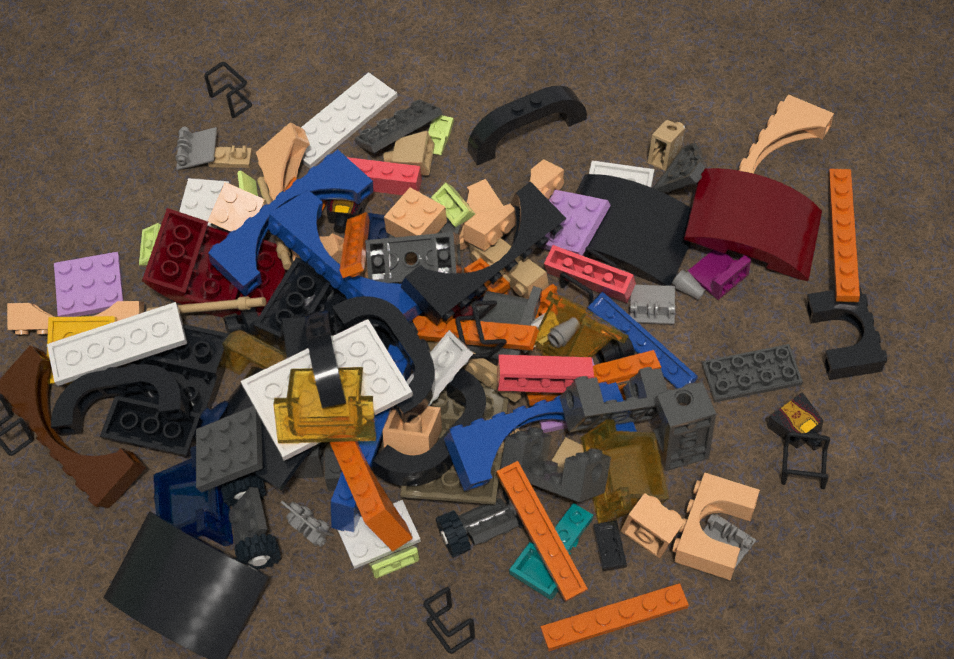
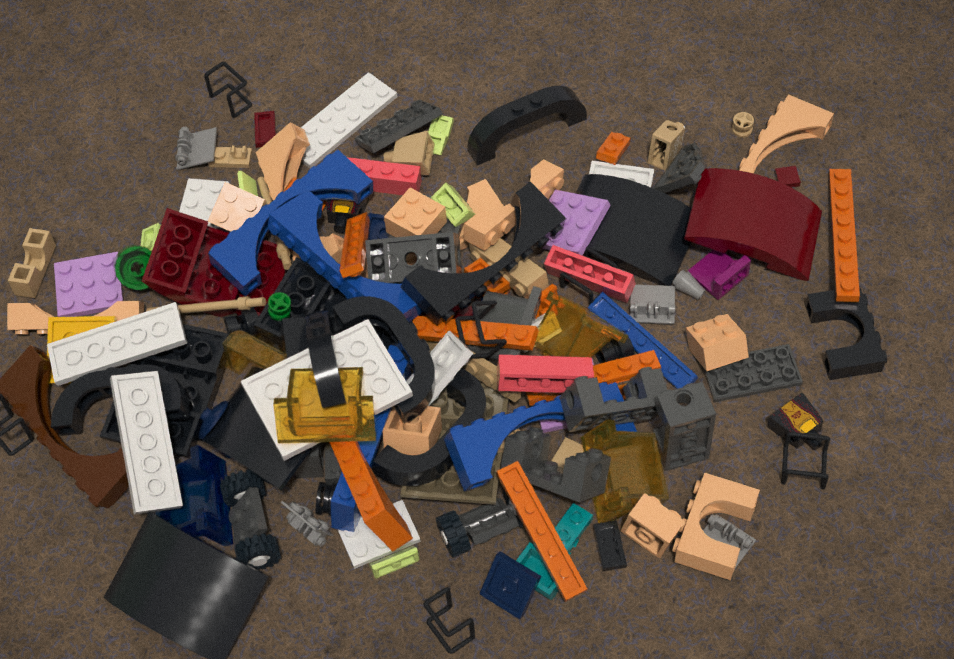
(27, 277): none -> tan arch
(124, 262): none -> green brick
(146, 442): none -> white plate
(228, 449): dark grey plate -> none
(264, 127): none -> dark red tile
(277, 301): none -> green wheel
(329, 491): none -> black wheel
(510, 585): none -> dark blue plate
(563, 332): light grey cone -> none
(613, 148): none -> orange plate
(614, 617): orange plate -> none
(717, 342): none -> light nougat brick
(739, 121): none -> tan wheel
(788, 176): none -> dark red tile

